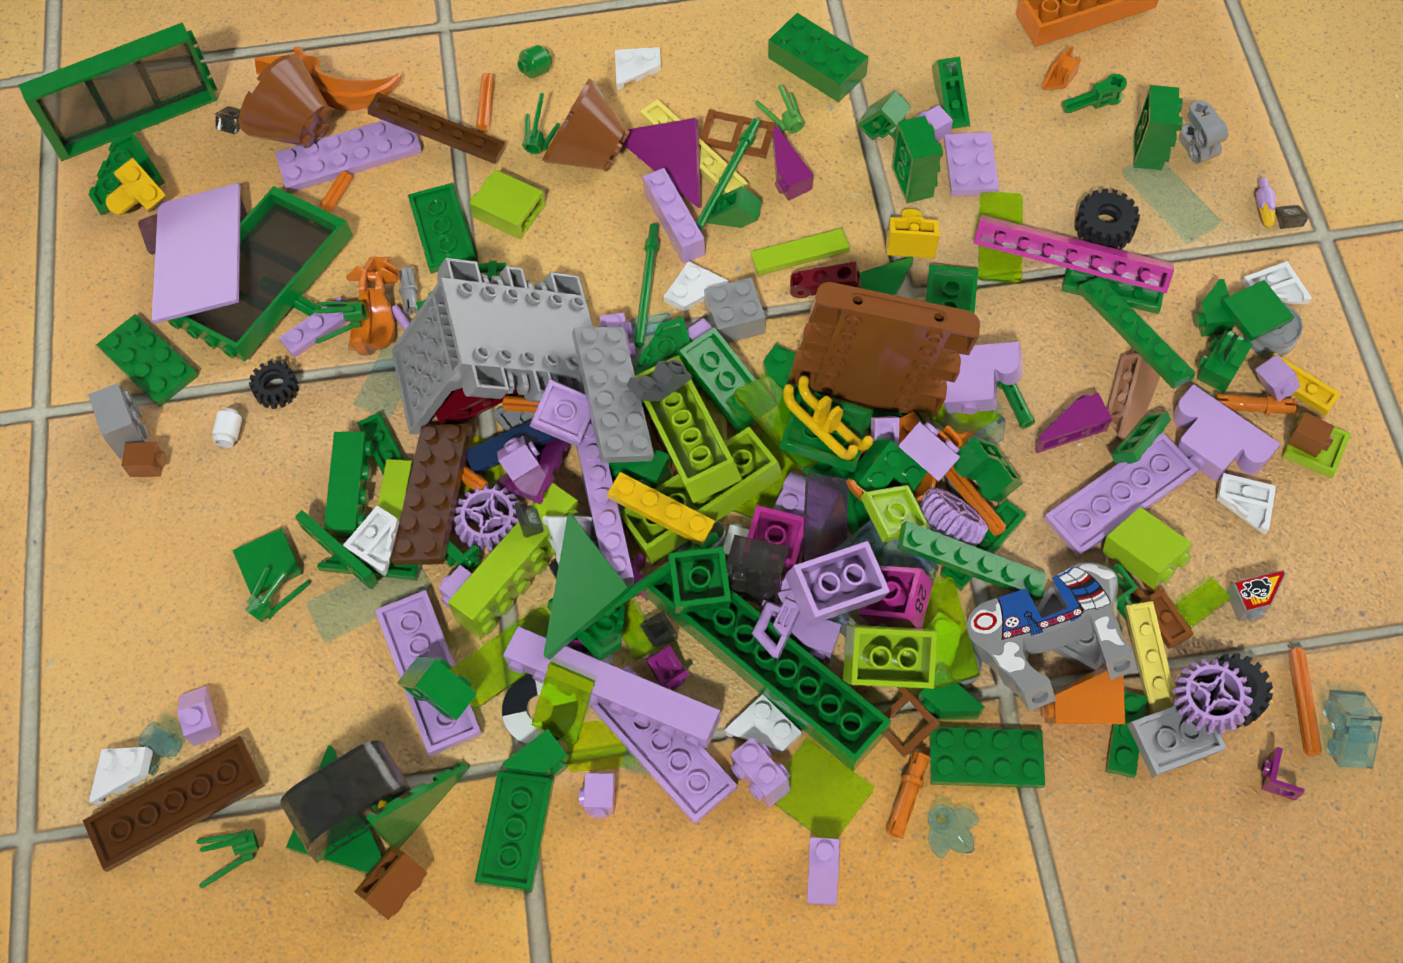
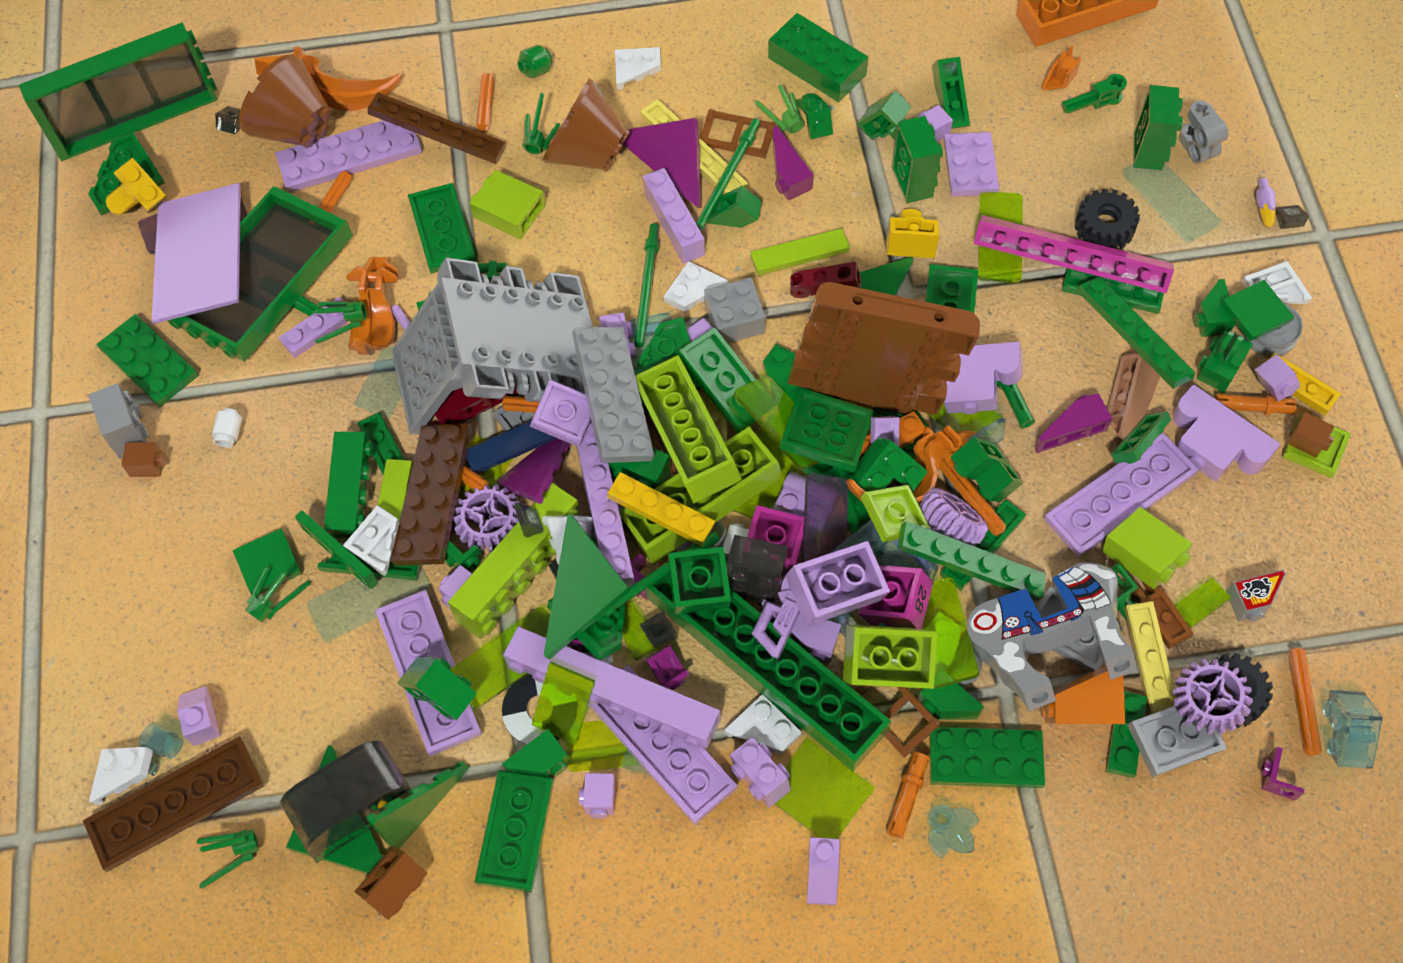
(269, 373): black tyre -> none
(408, 290): light grey axle -> none
(518, 457): lavender brick -> none
(666, 379): dark grey slope -> none
(817, 115): none -> green bracket
(824, 421): yellow piece -> none
(929, 450): lavender brick -> none
(1248, 500): white wing -> none

